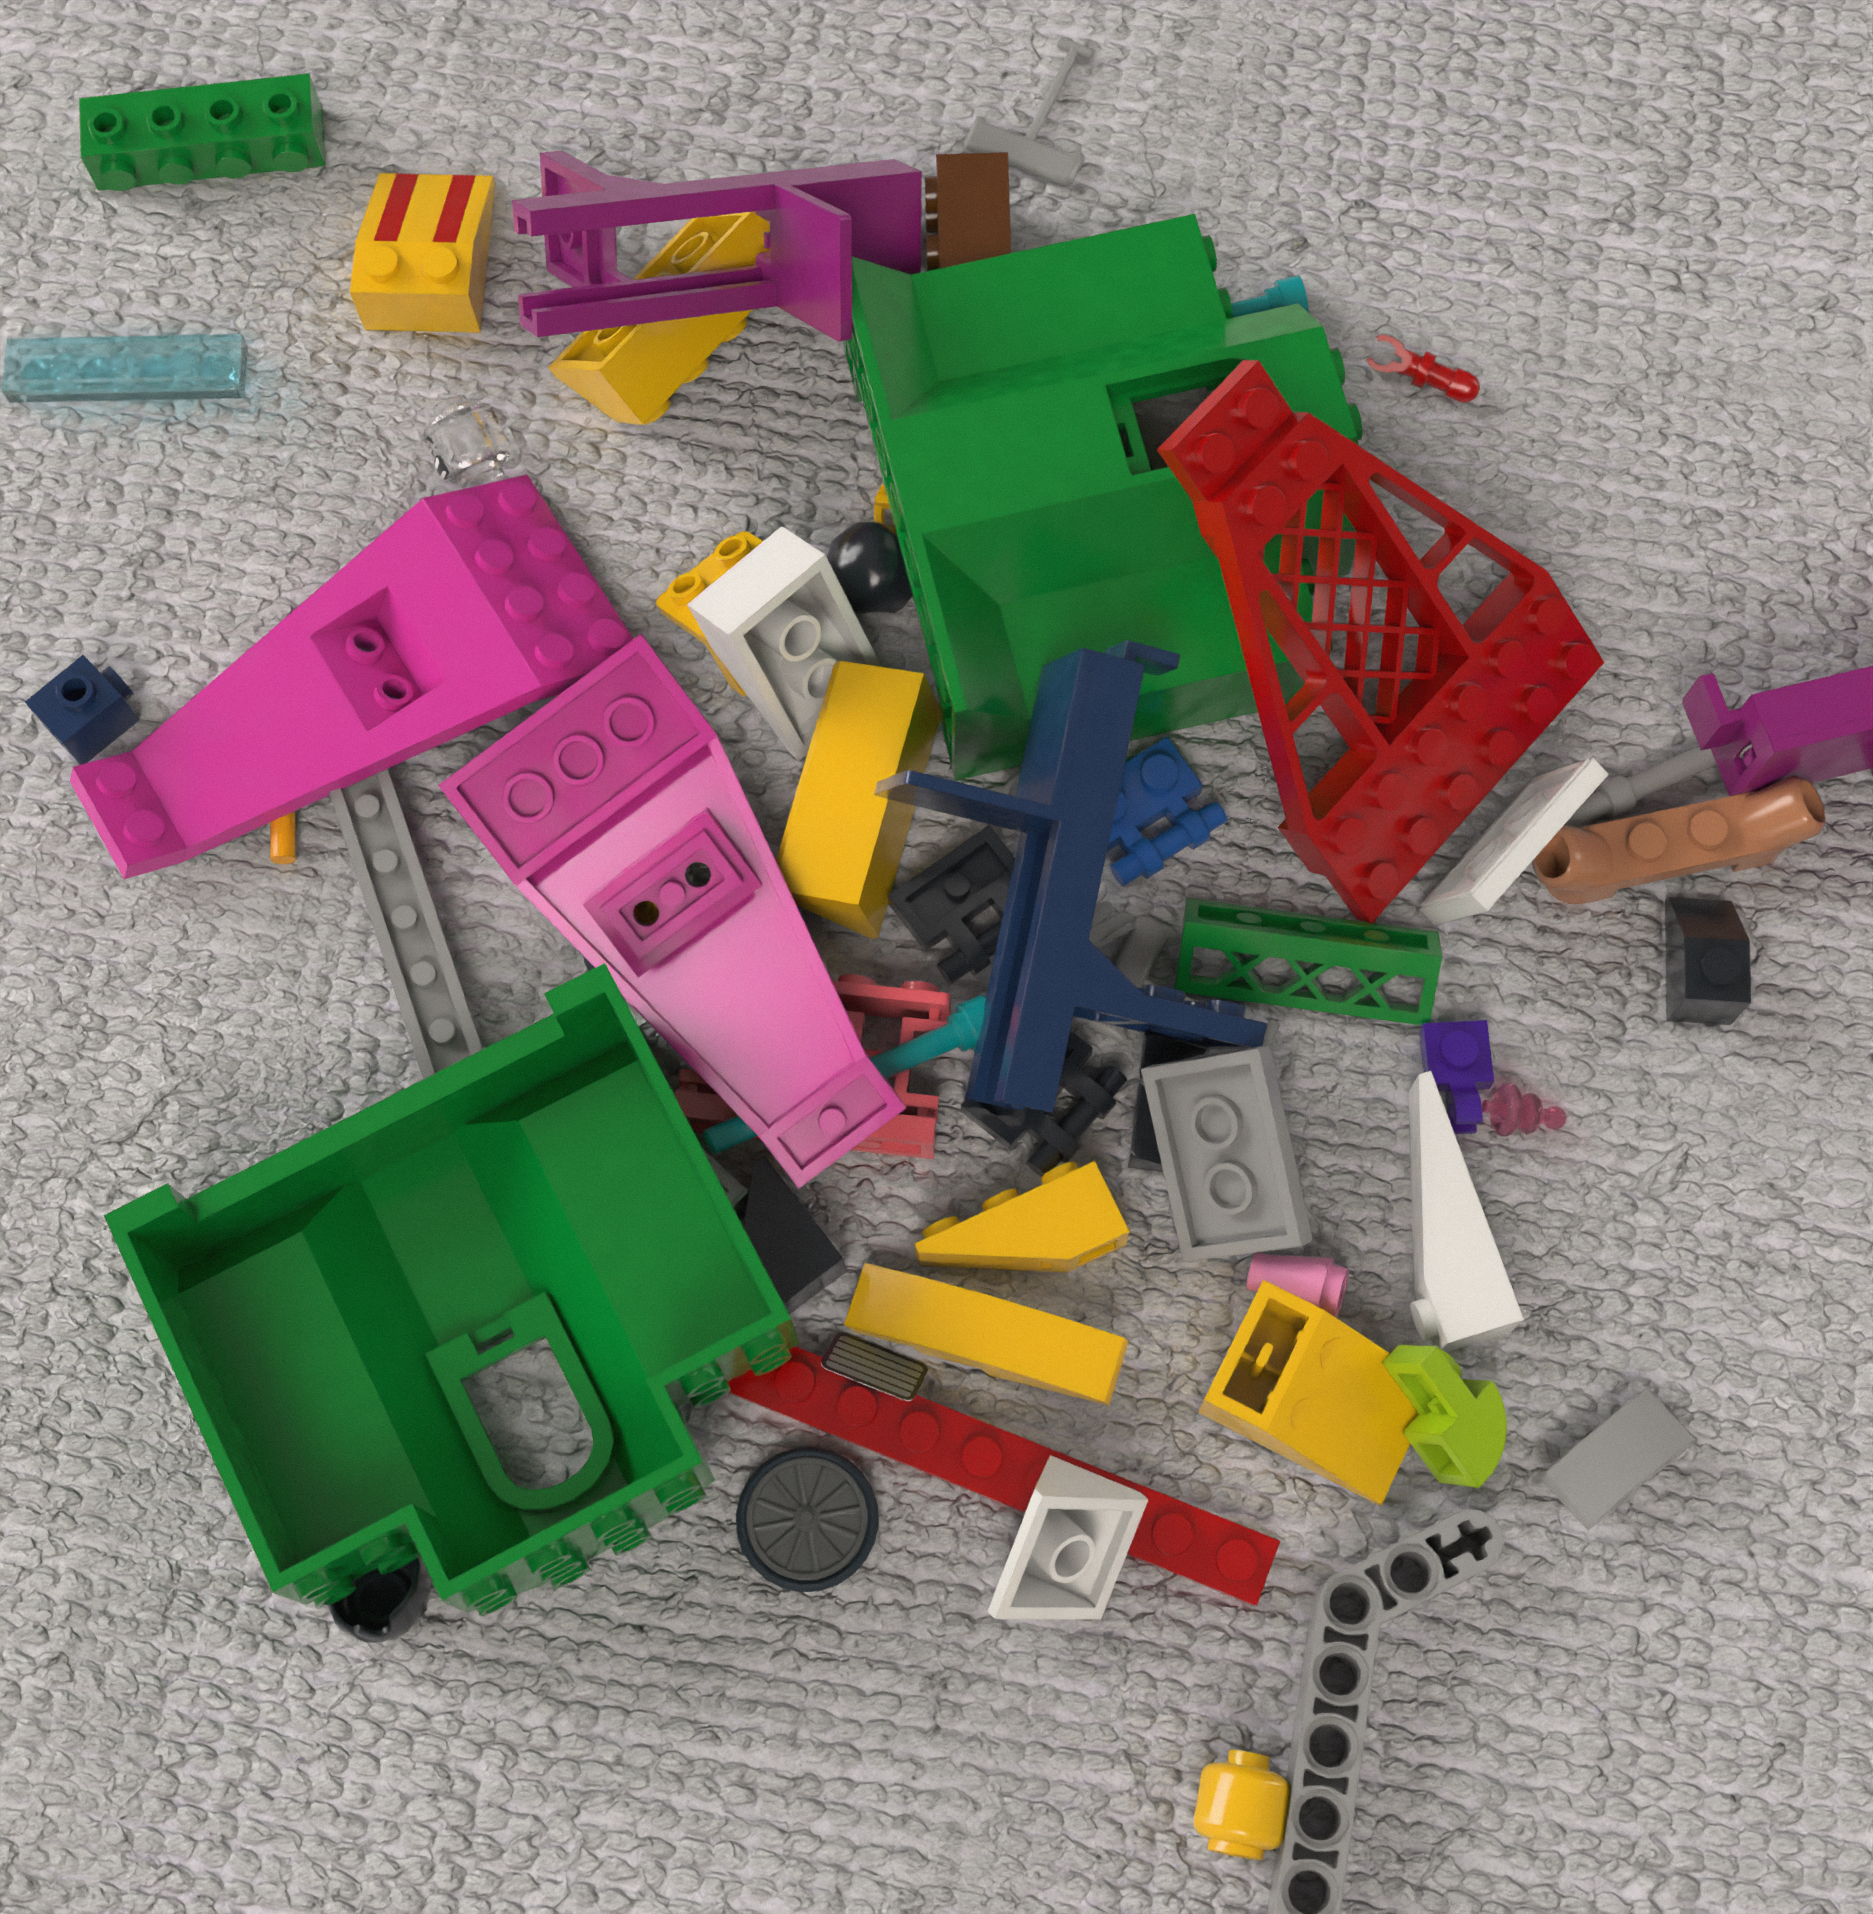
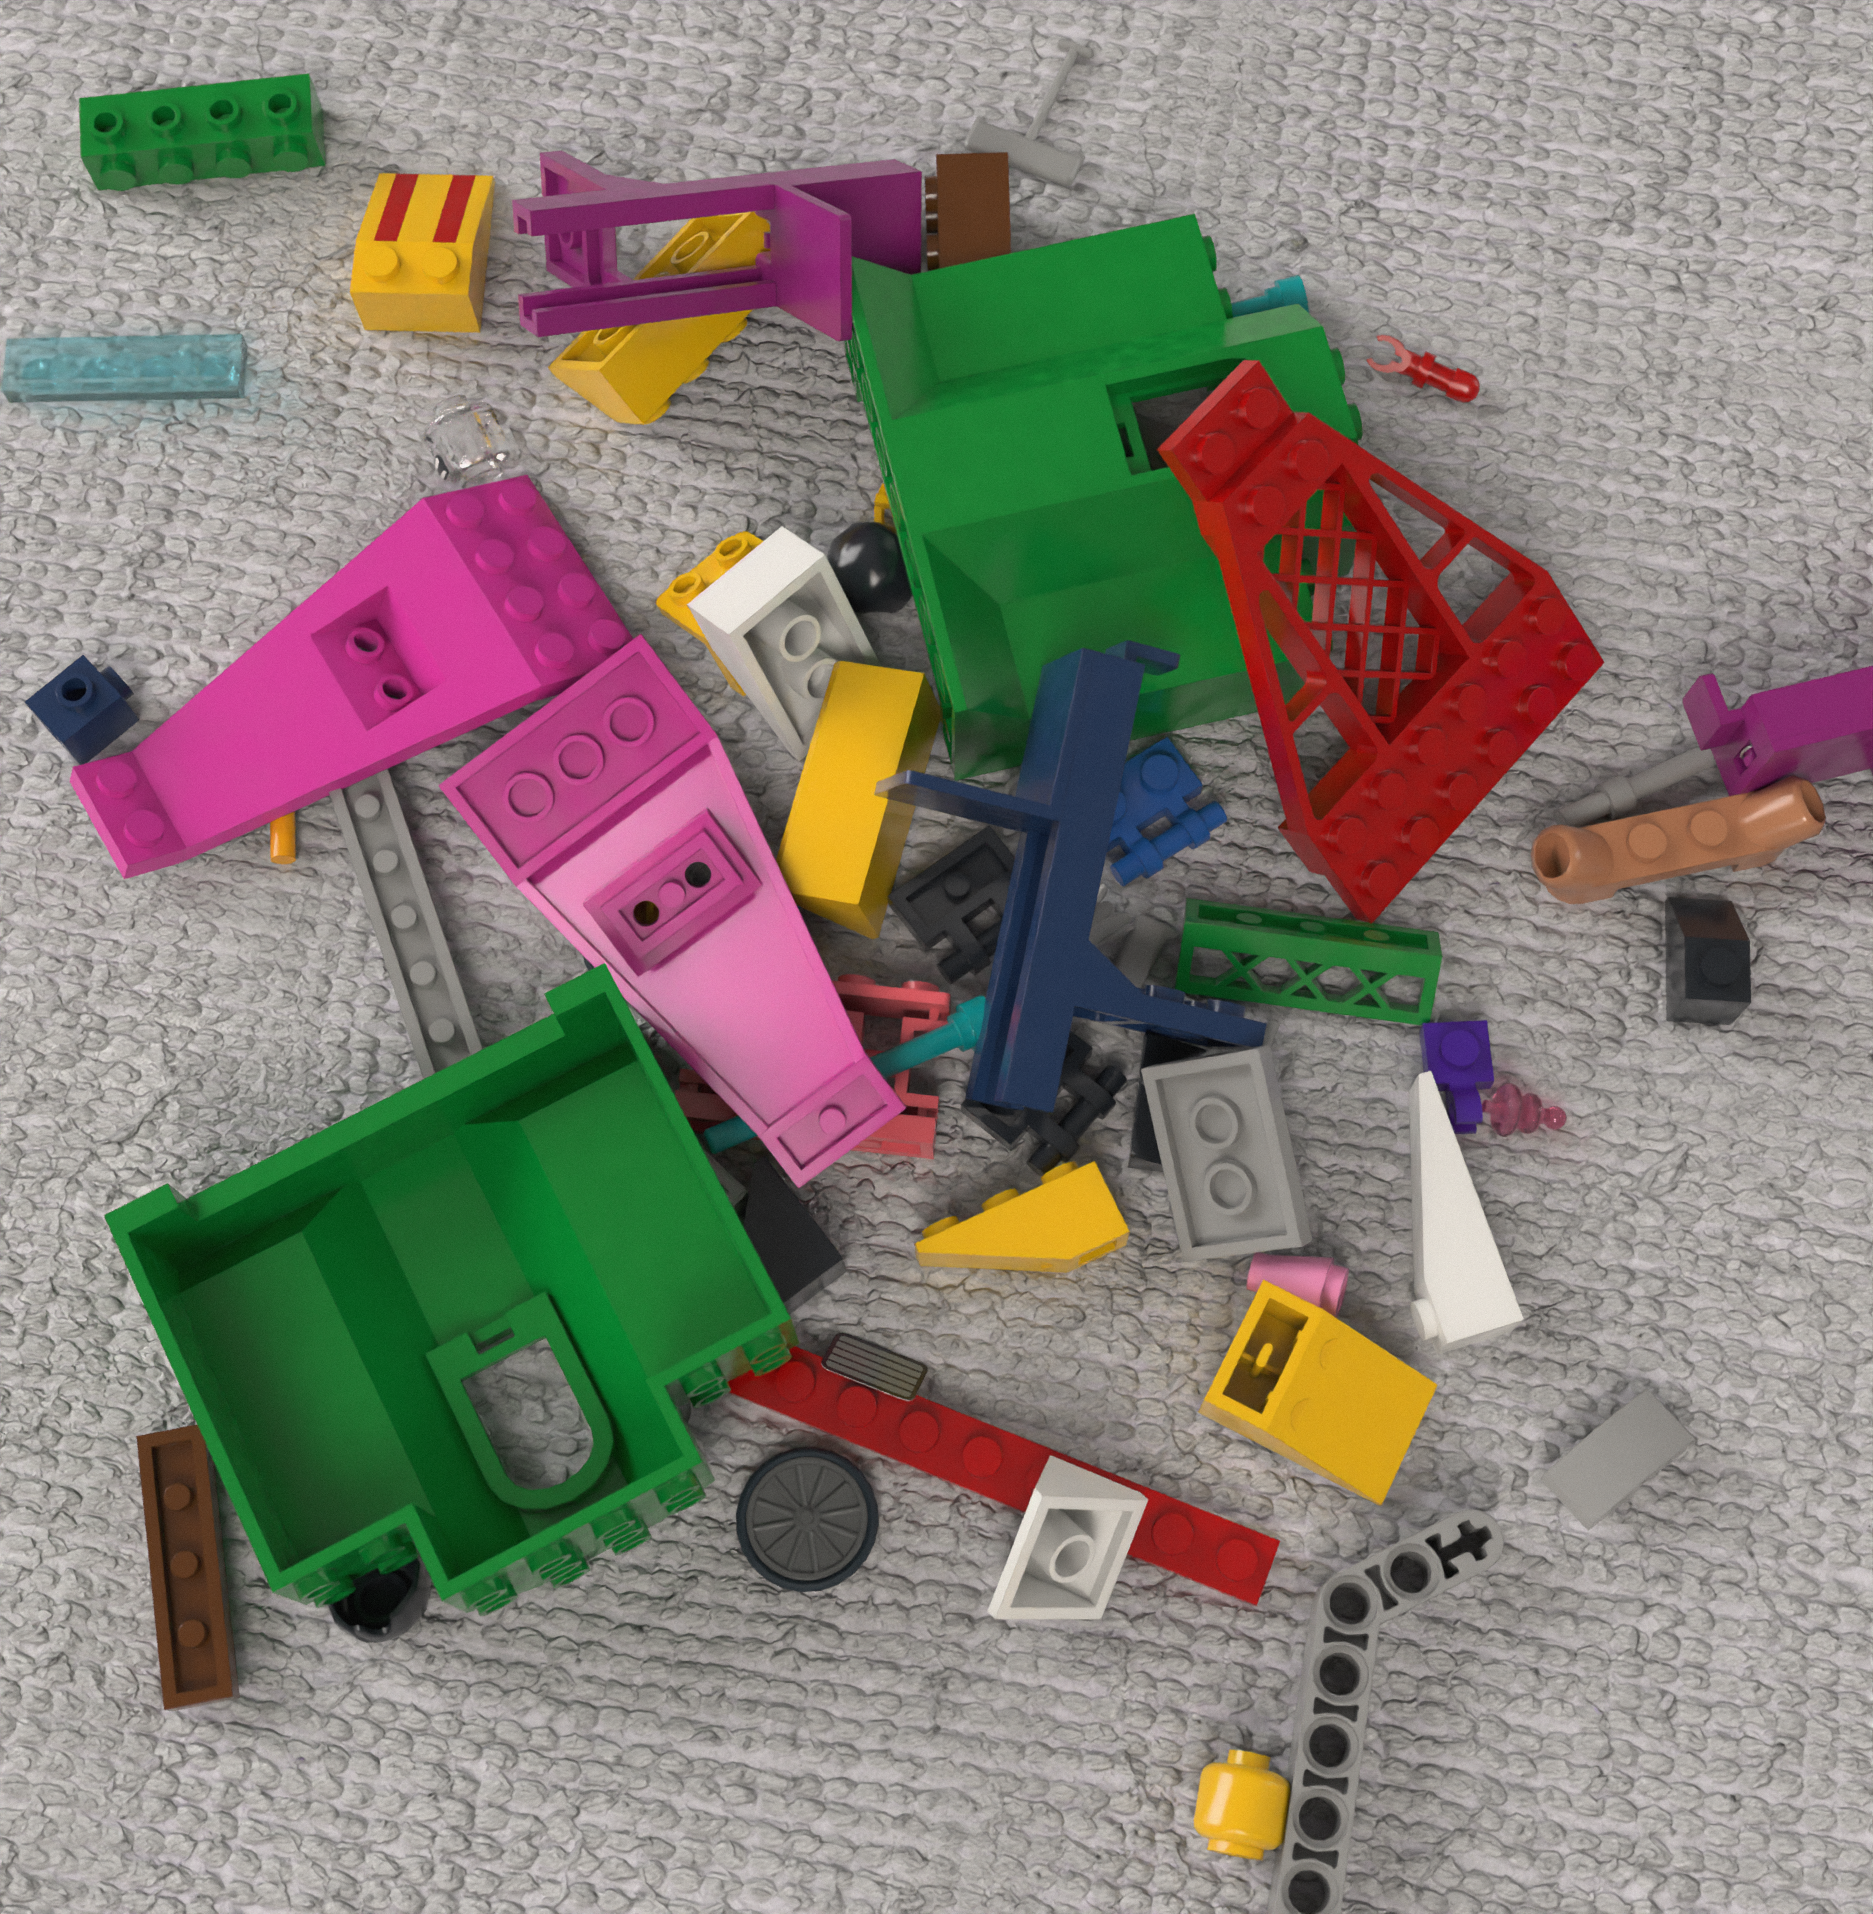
(187, 1569): none -> reddish brown plate
(987, 1333): yellow slope -> none
(1459, 1419): lime brick -> none
(1512, 842): white tile -> none

